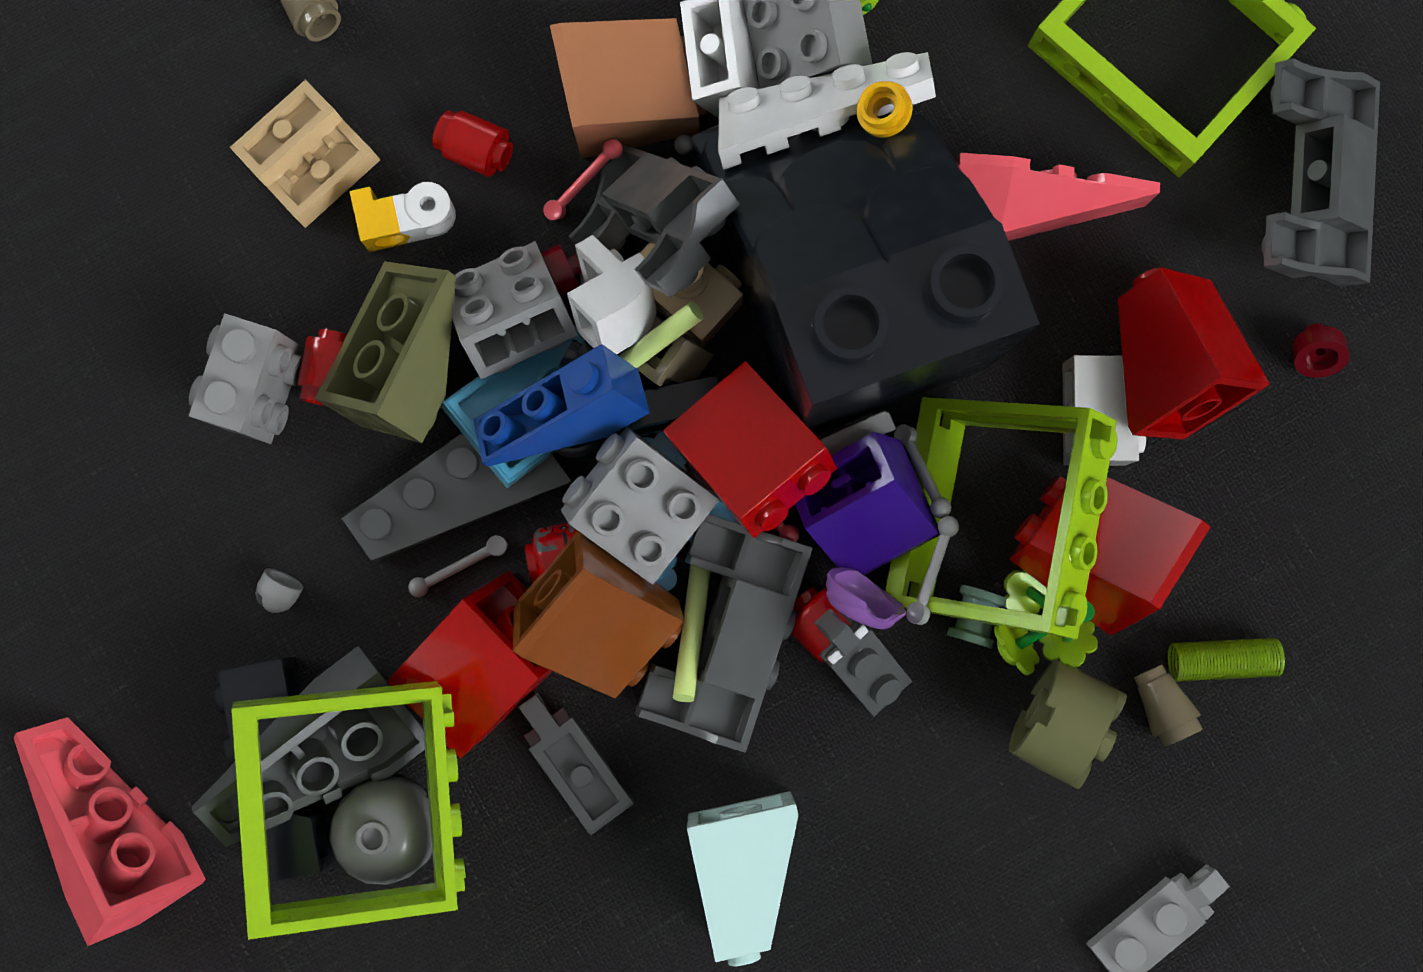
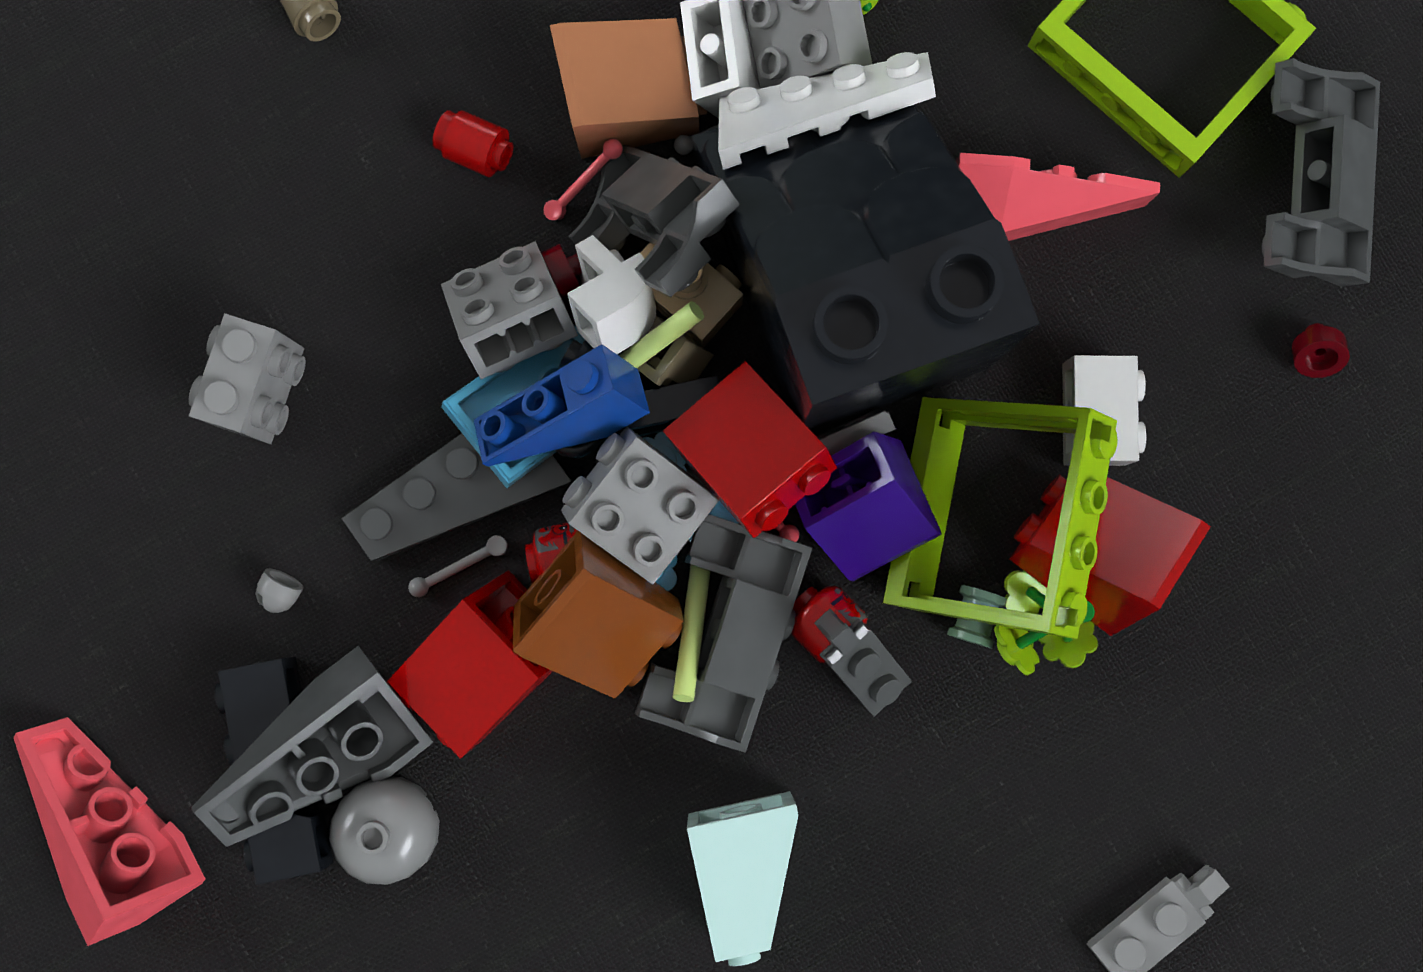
(305, 153): tan slope -> none
(316, 362): red brick -> none
(357, 908): lime window -> none
(395, 353): olive slope -> none
(402, 218): leg -> none
(574, 765): dark grey hinge -> none
(862, 599): medium lavender piece -> none
(876, 97): yellow plate -> none
(918, 612): light grey hinge -> none
(939, 506): light grey hinge -> none
(1067, 723): olive brick -> none
(1167, 707): dark tan cone -> none
(1181, 355): red slope -> none
(1255, 660): lime piece -> none

